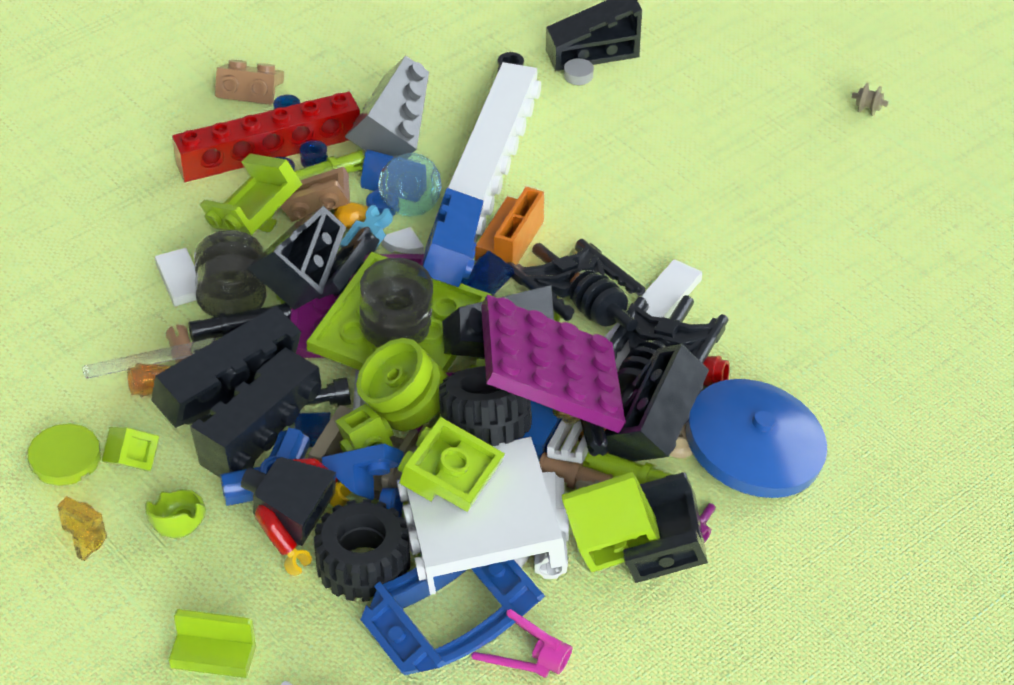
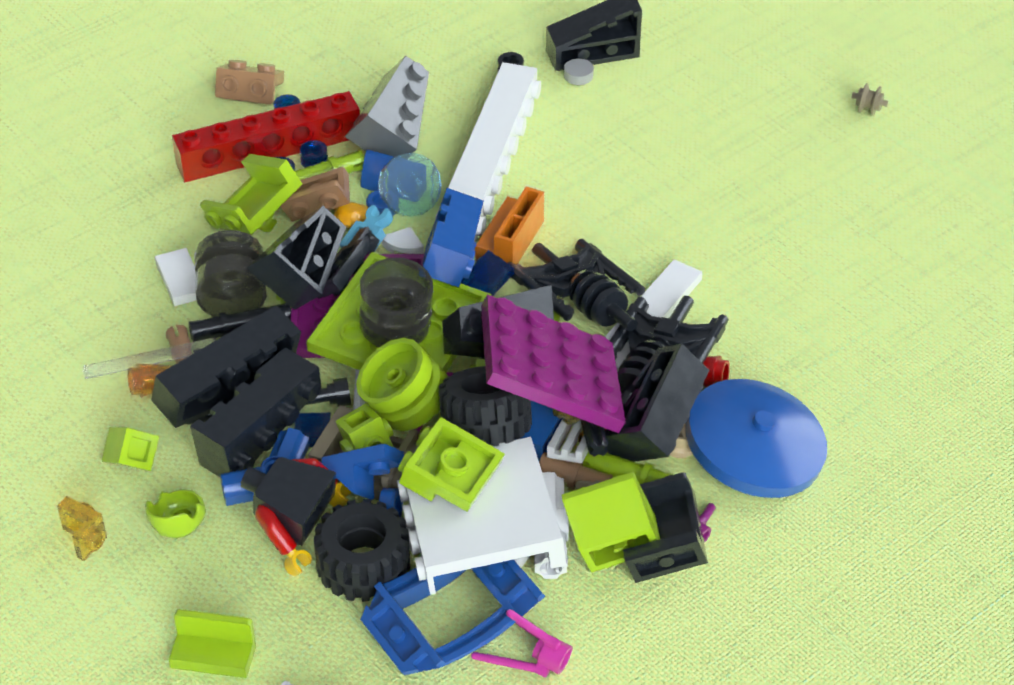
(64, 454): lime tile -> none

